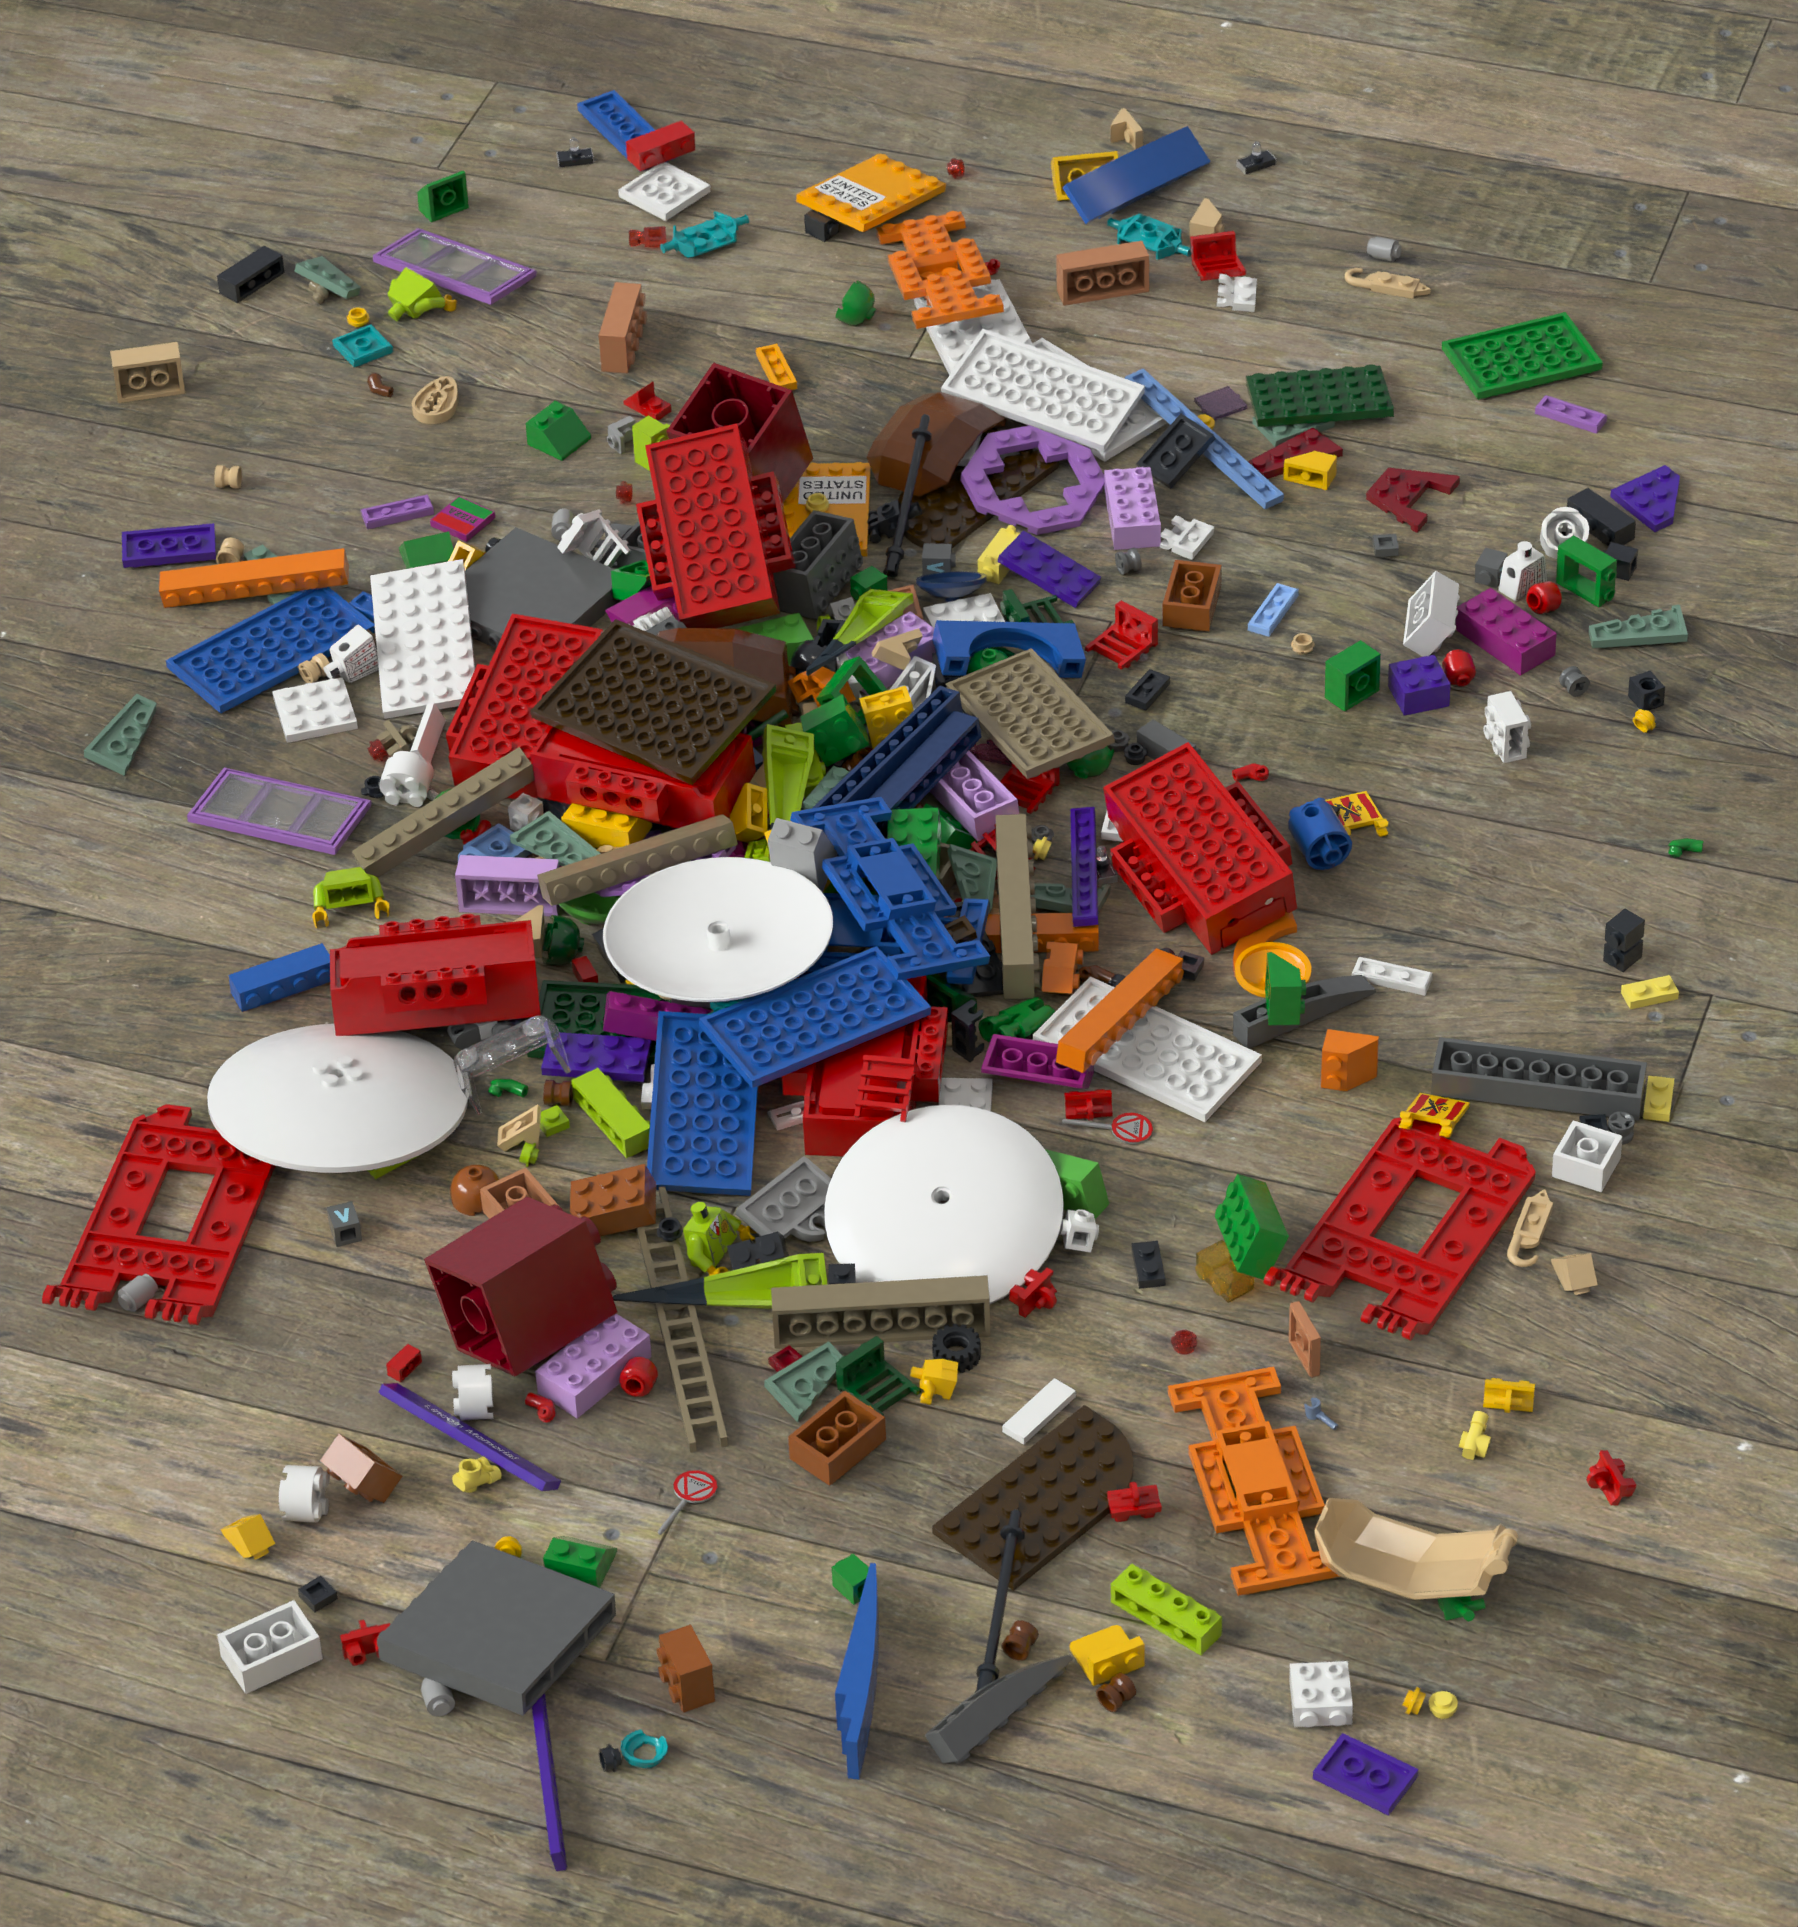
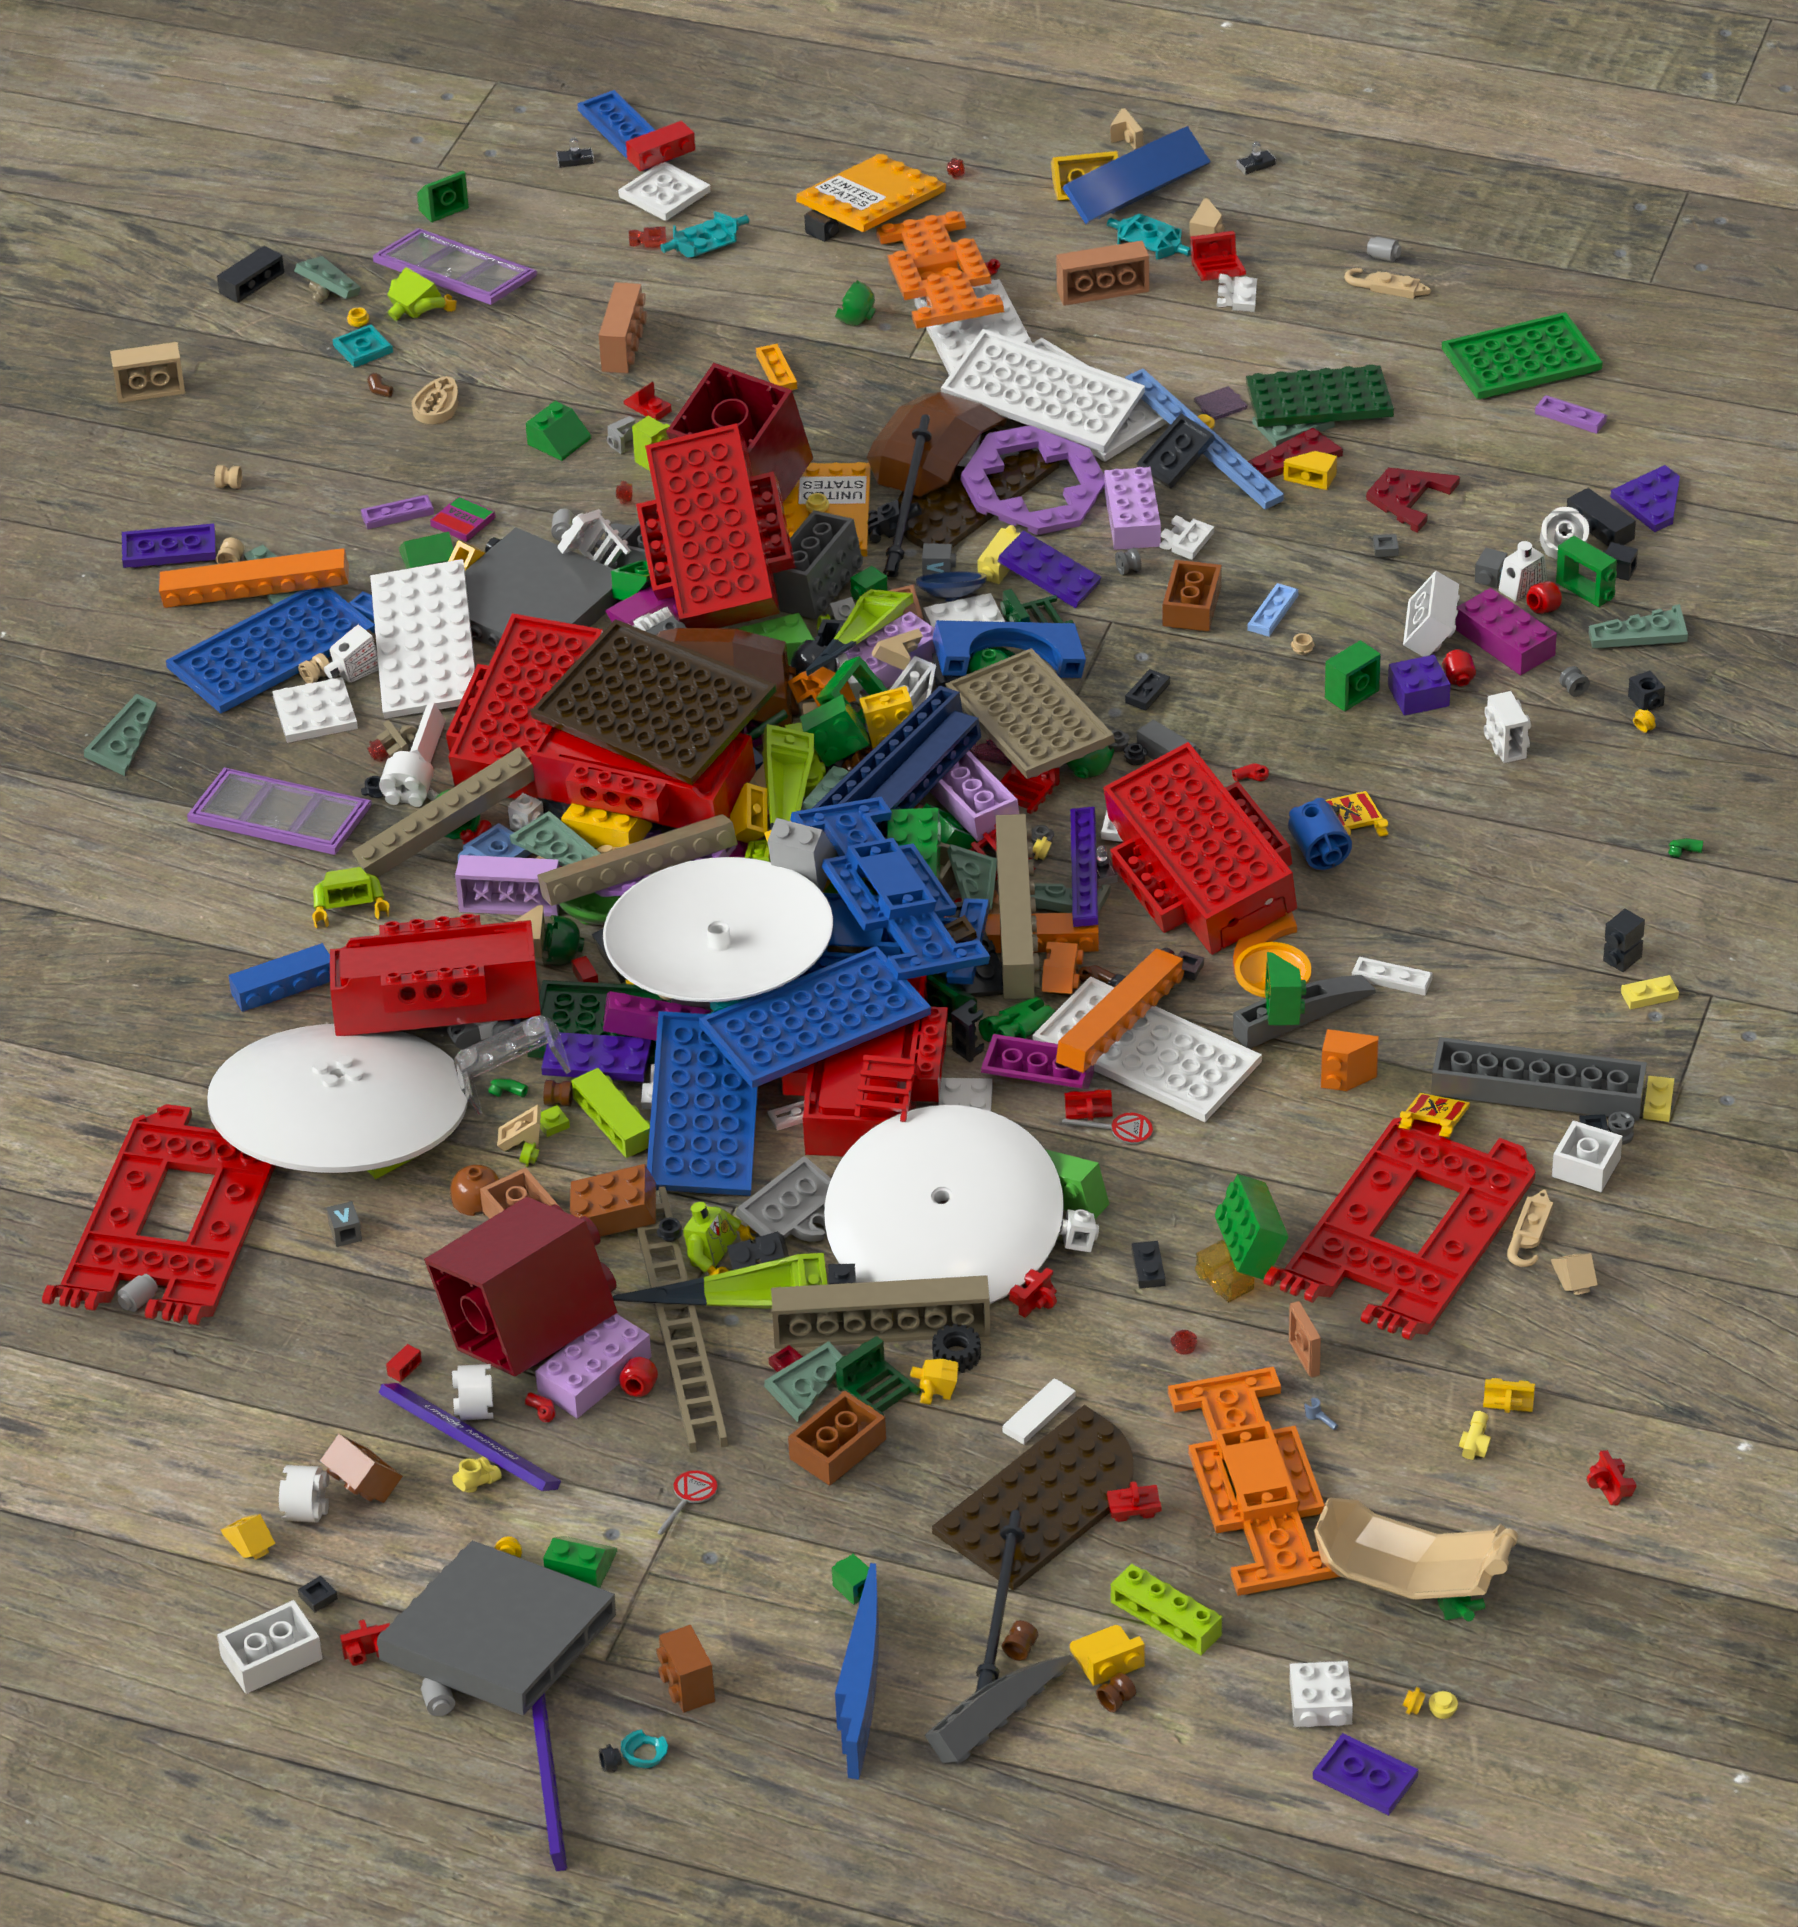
(1131, 628): red plate -> none

